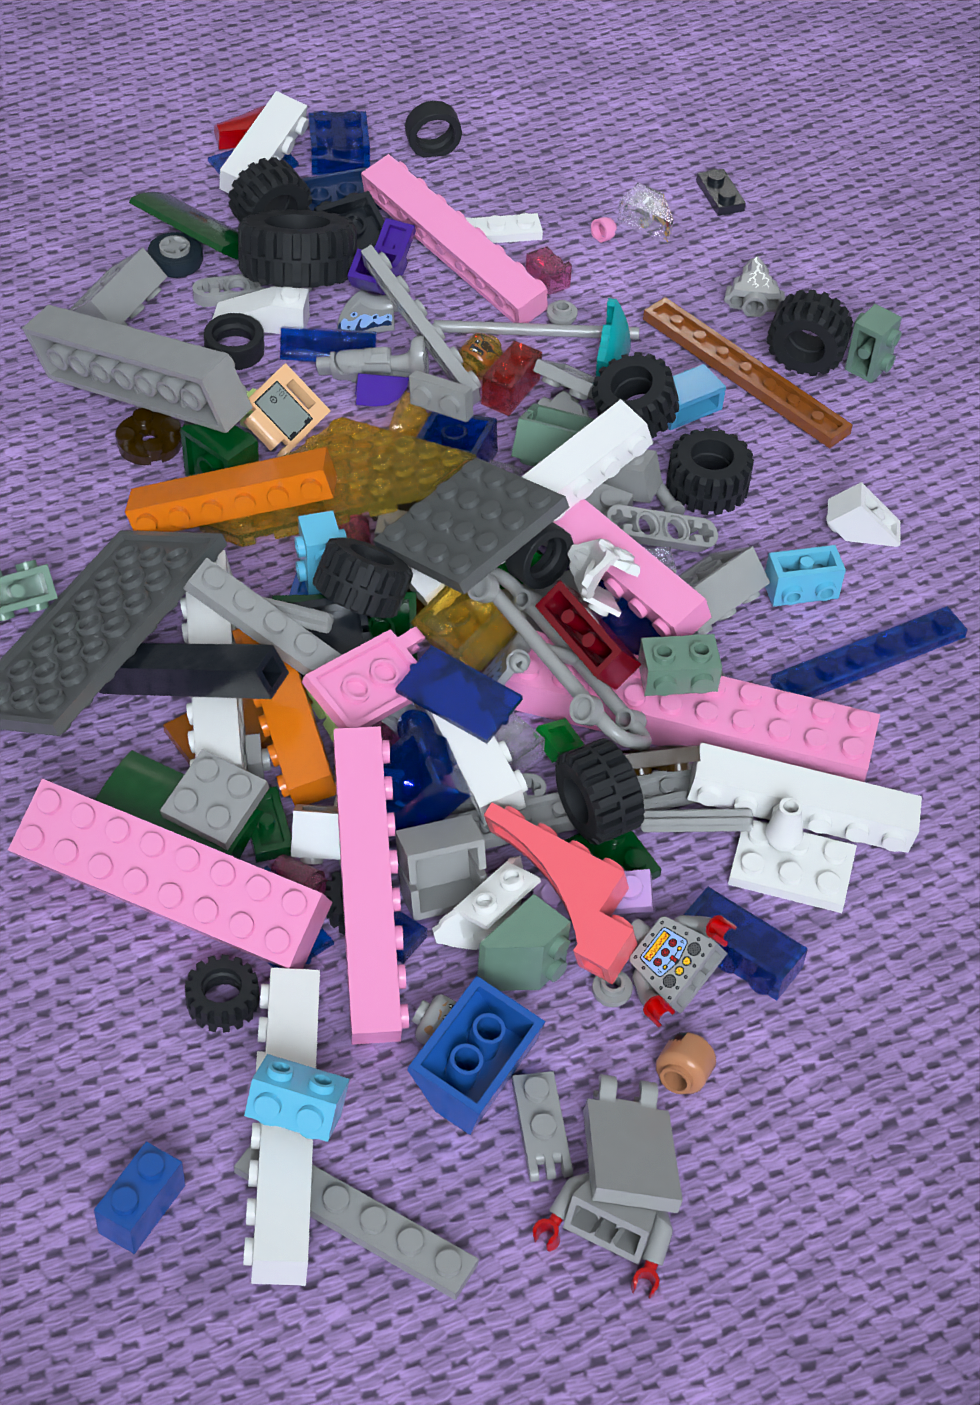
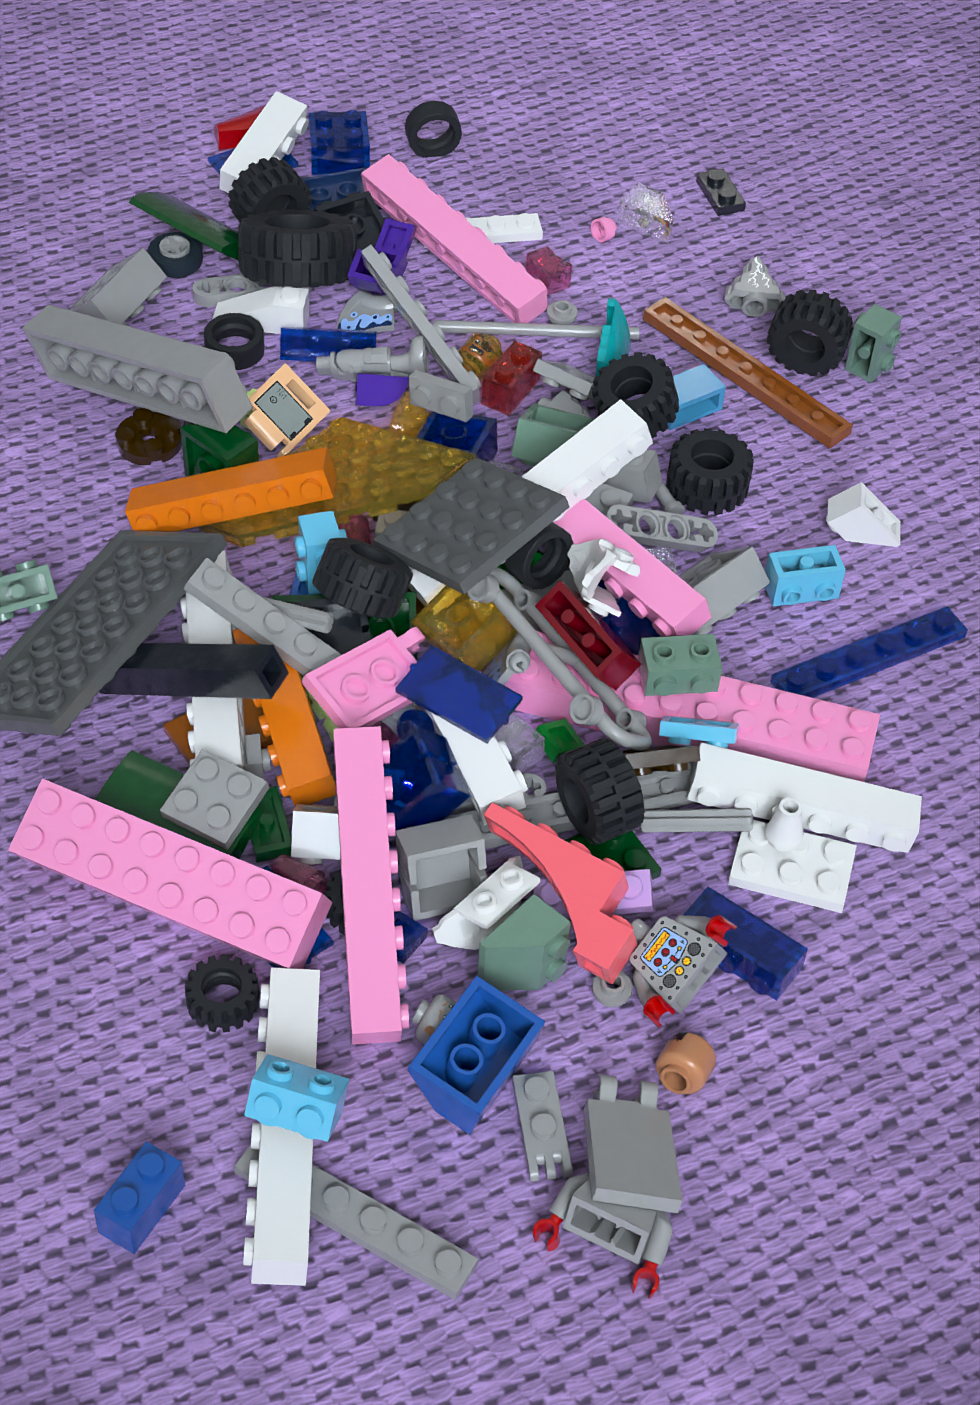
(682, 730): none -> medium azure plate

